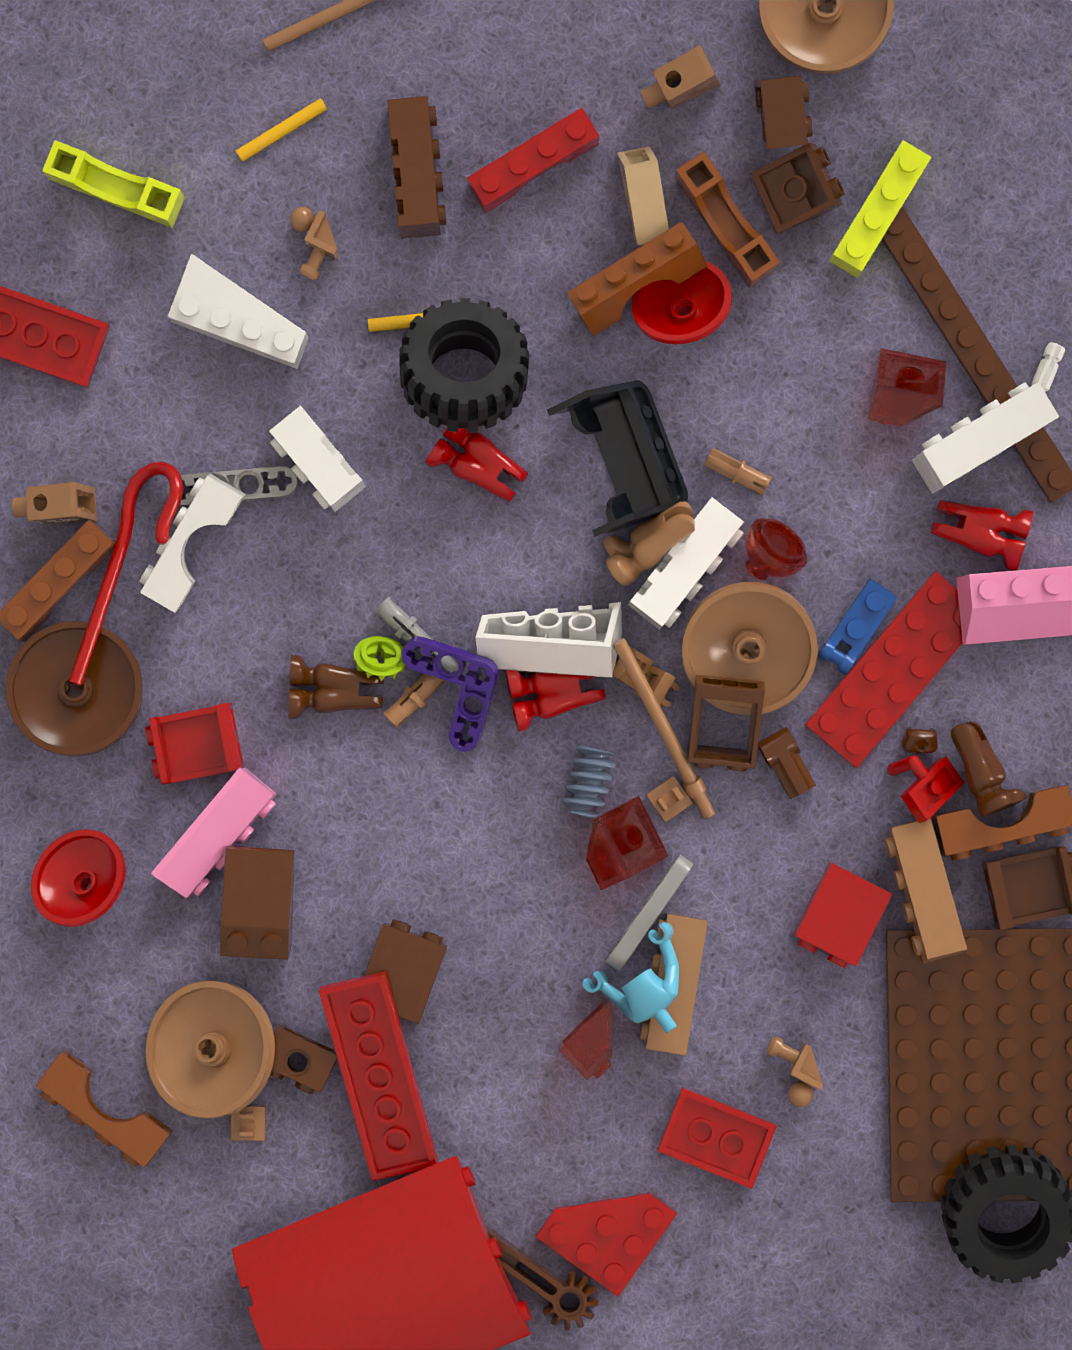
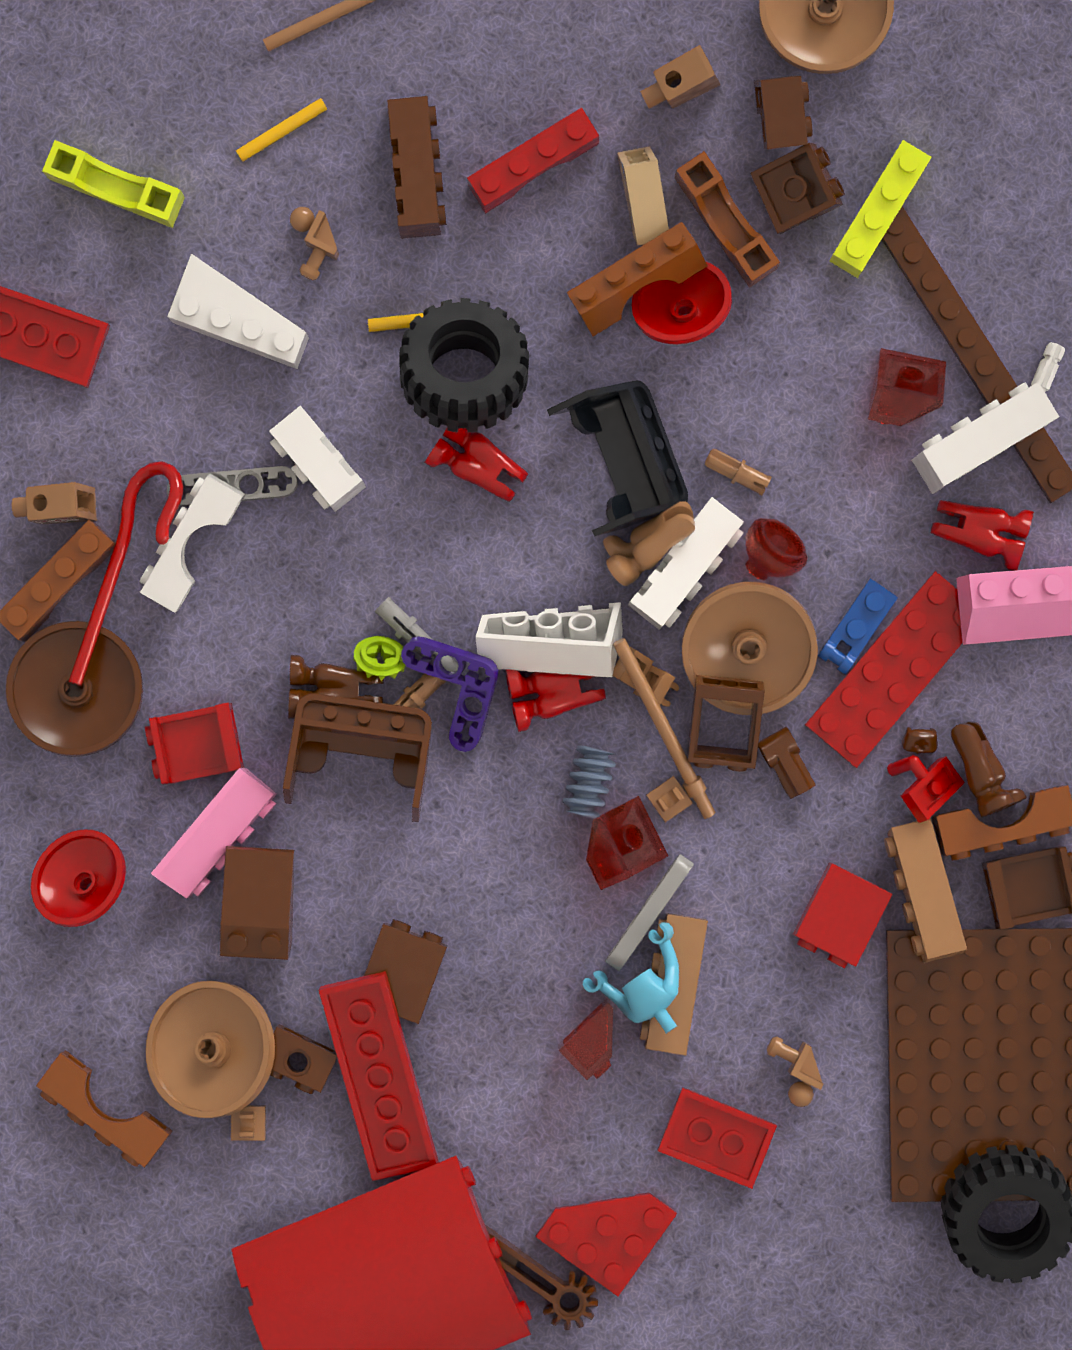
(360, 729): none -> reddish brown windscreen

